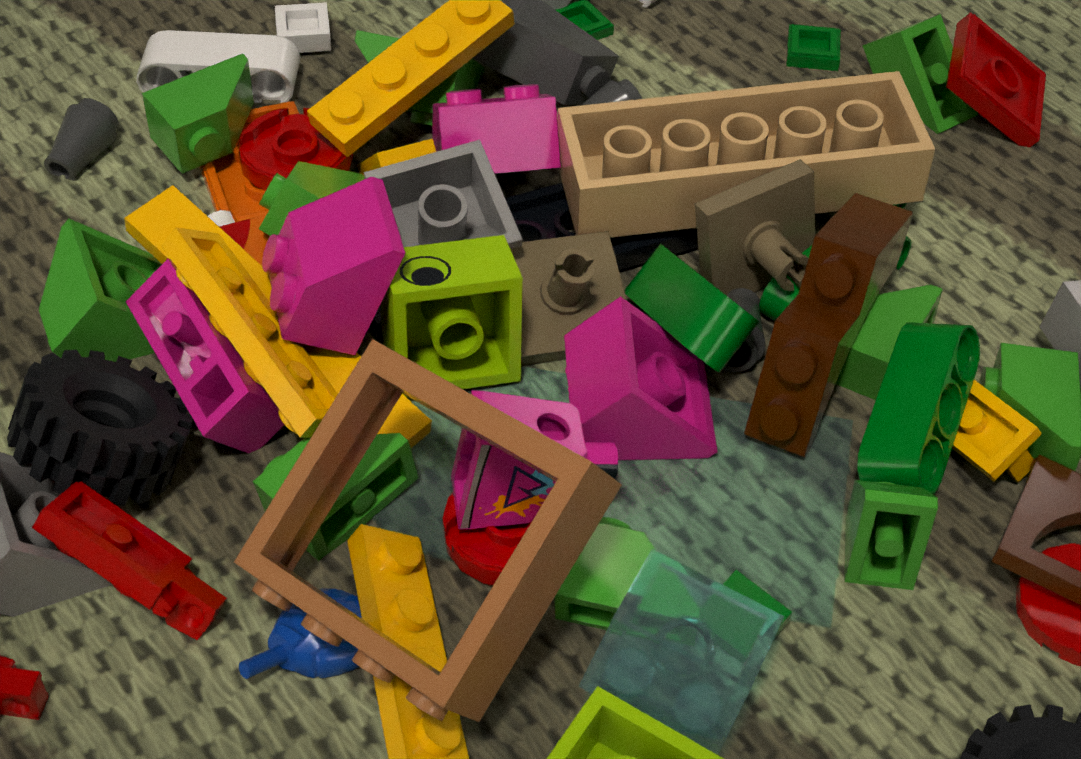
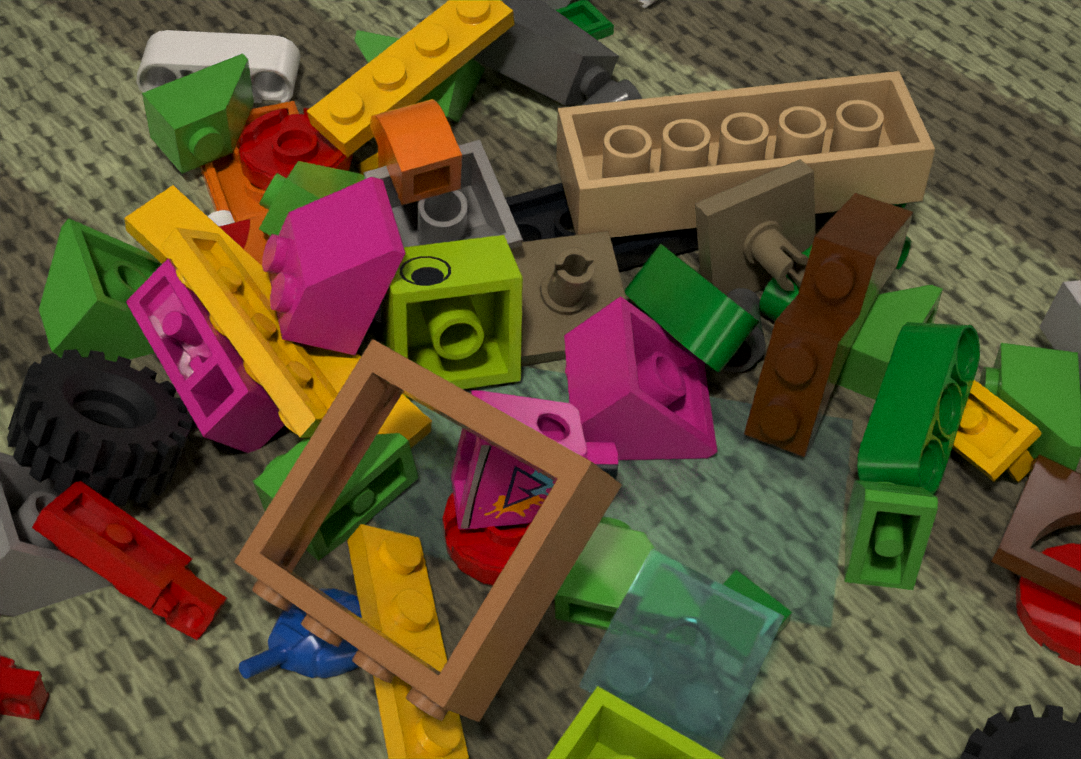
(82, 137): dark grey cone -> none
(304, 25): white plate -> none
(418, 150): none -> orange brick
(514, 130): dark pink slope -> none
(813, 47): green tile -> none
(923, 59): bright green slope -> none
(997, 81): red tile -> none

